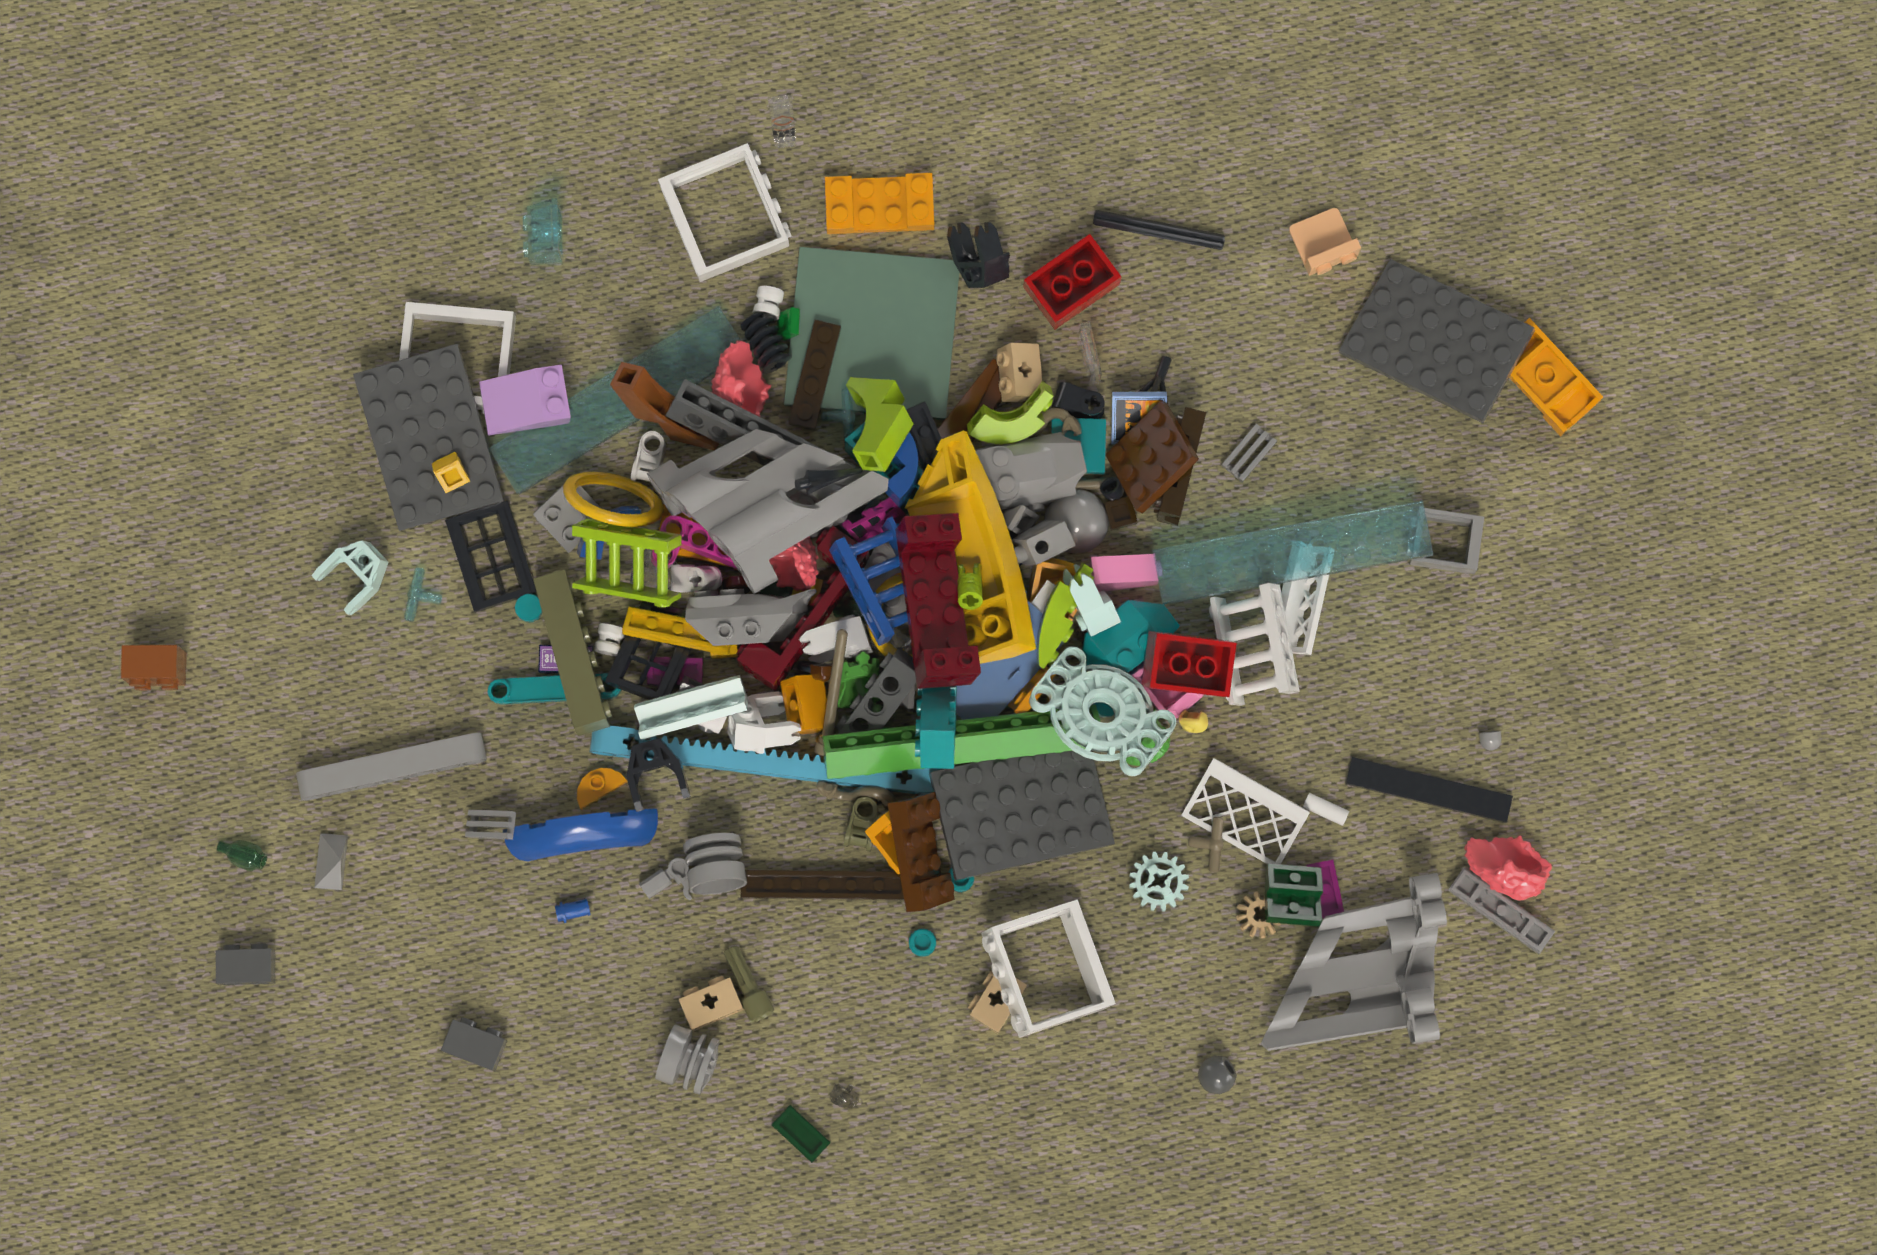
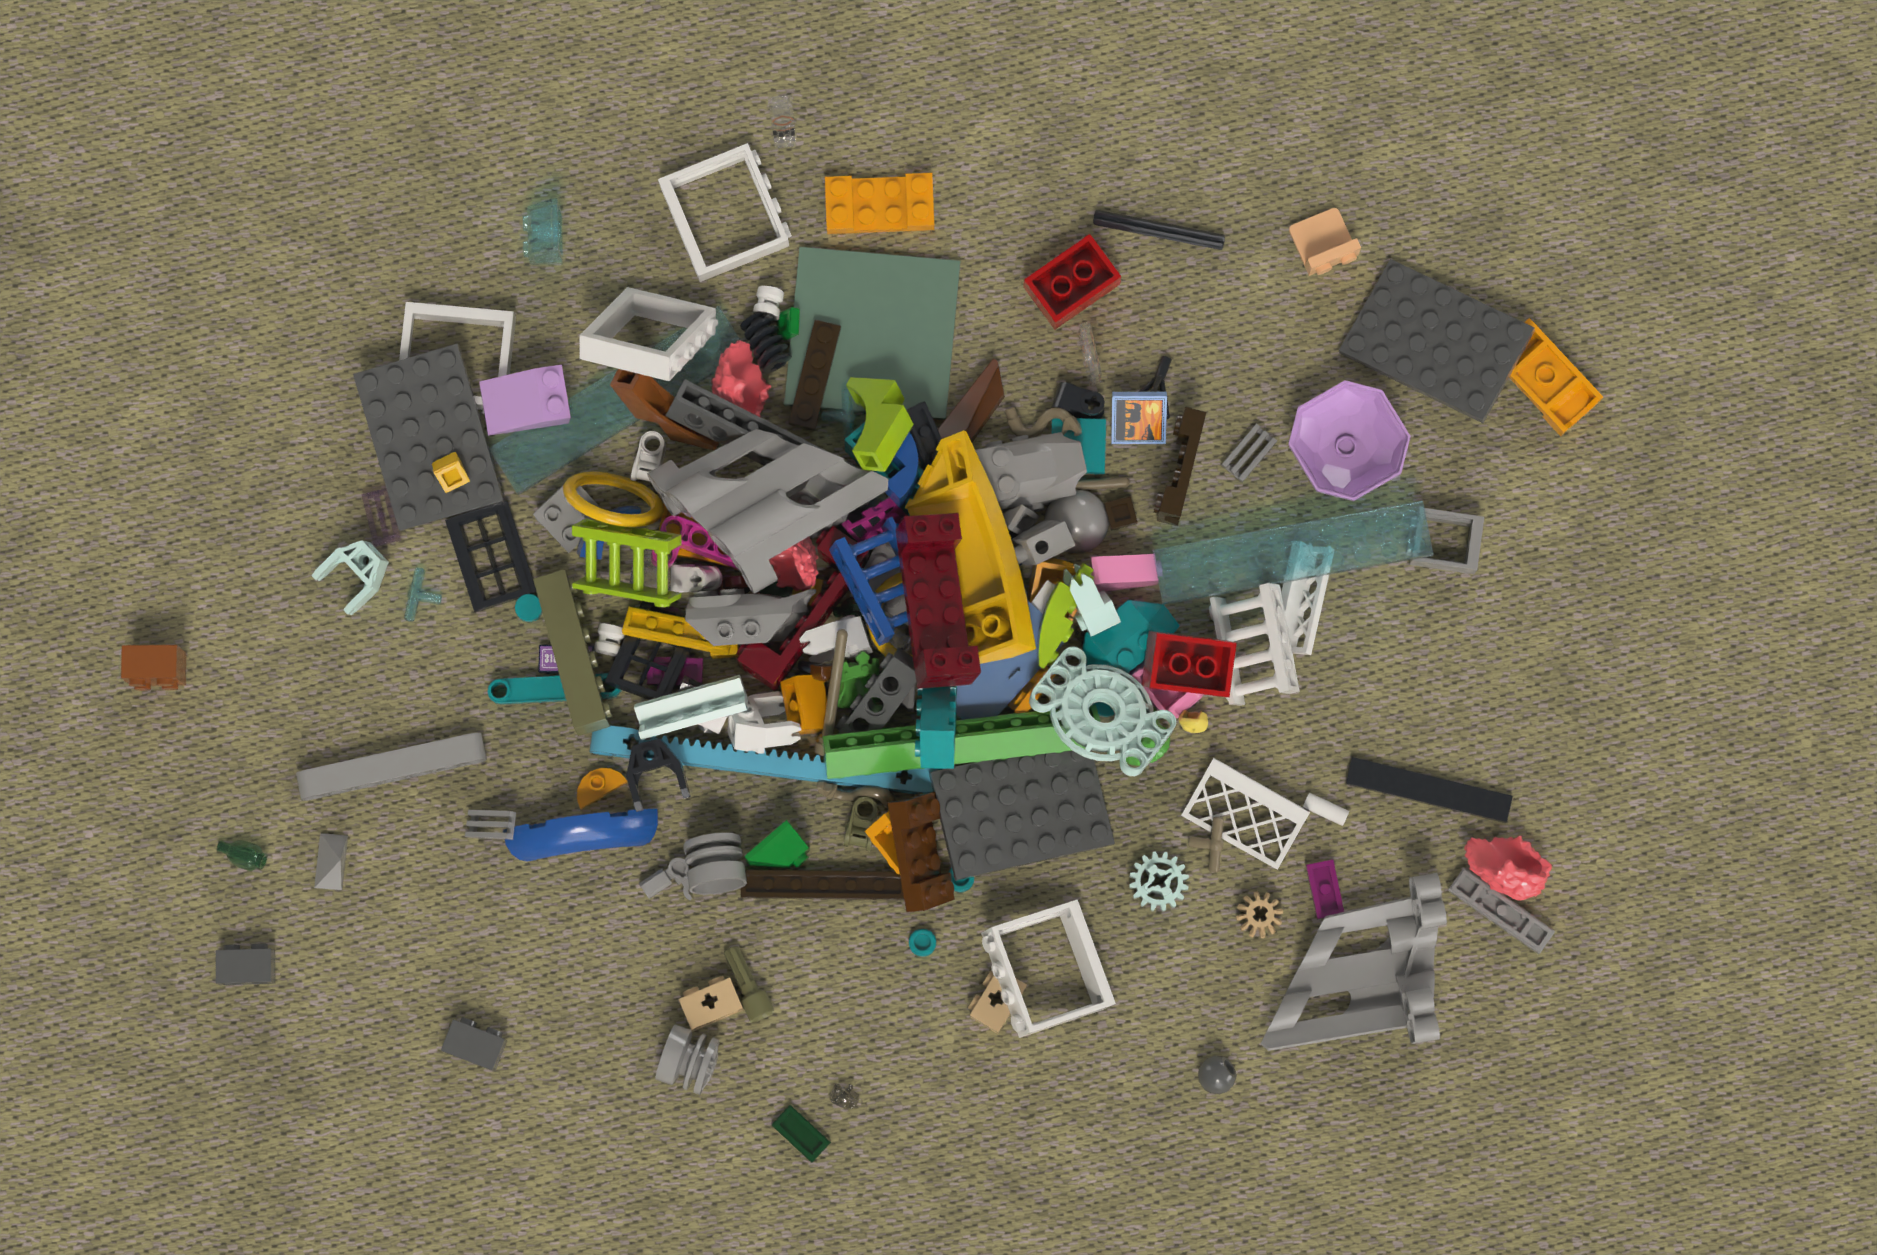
(386, 540): none -> tile
(572, 910): blue pin -> none
(600, 348): none -> white window
(779, 849): none -> green slope
(818, 479): black piece -> none
(970, 587): lime hinge -> none
(986, 266): black piece -> none
(1013, 425): lime arch -> none
(1018, 371): tan brick -> none
(1108, 491): black hinge -> none
(1151, 456): reddish brown plate -> none
(1293, 895): dark green slope -> none
(1349, 440): none -> lavender rock
(1490, 740): light grey hinge -> none

